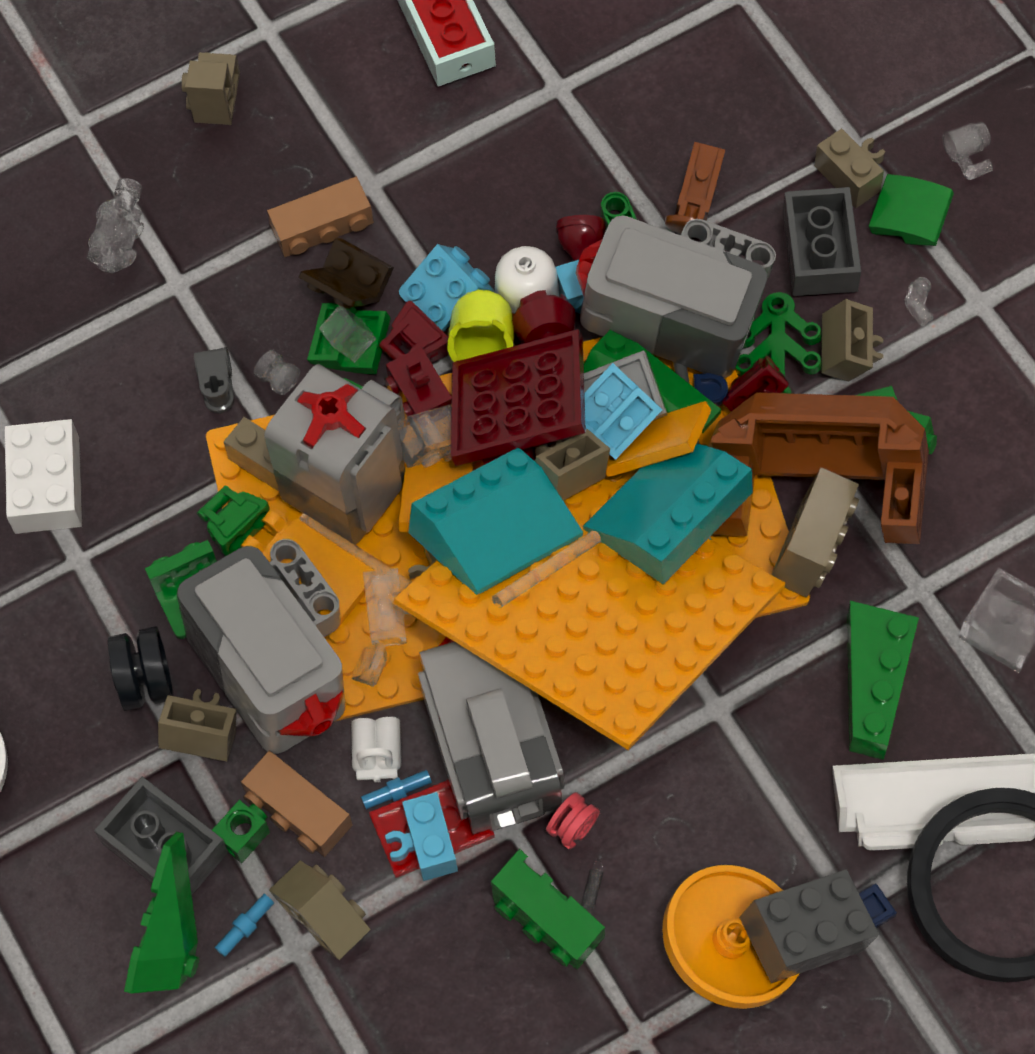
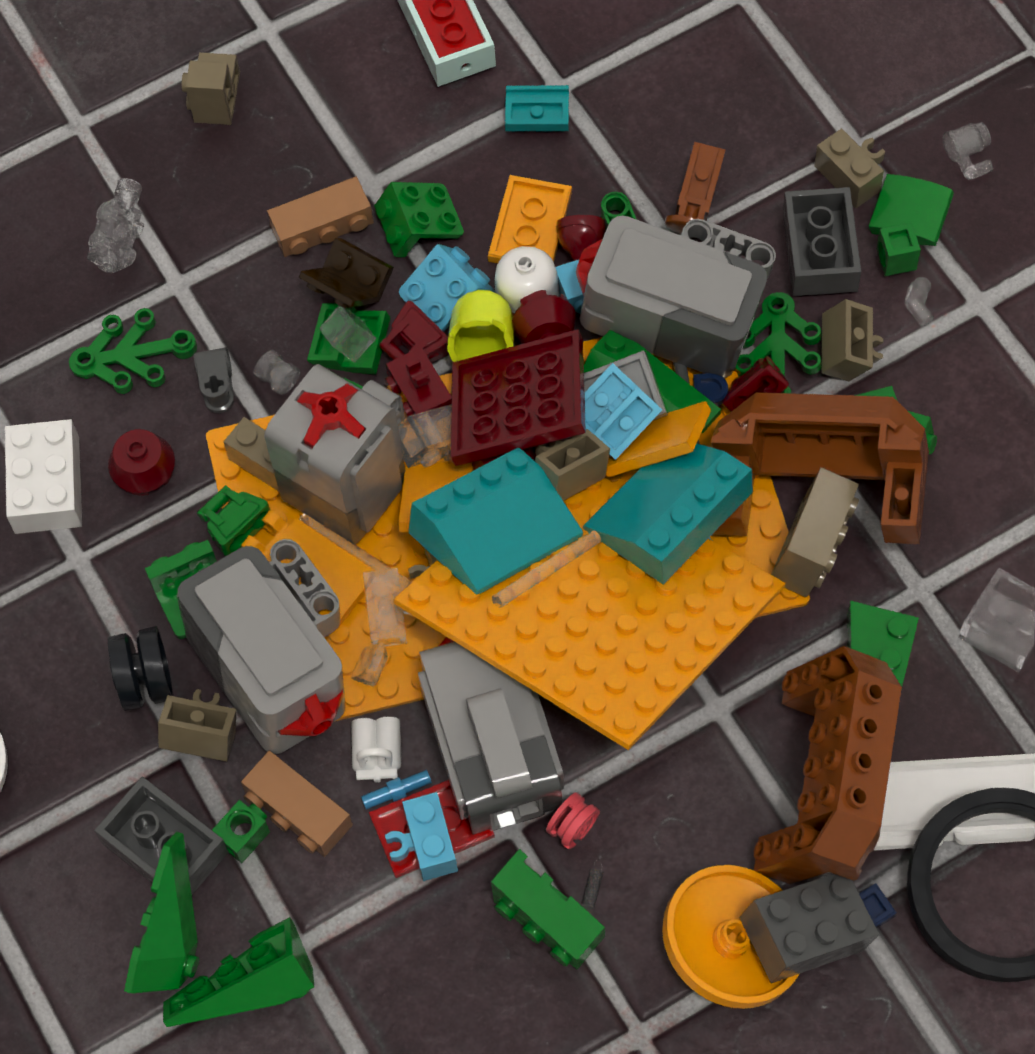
(128, 353): none -> green plant
(141, 462): none -> dark red cone
(244, 925): dark azure bar -> none
(260, 977): none -> green wedge
(320, 906): dark tan brick -> none
(416, 212): none -> green bracket
(529, 216): none -> light orange tile
(537, 108): none -> teal plate
(845, 770): none -> dark orange wedge
(898, 249): none -> green brick

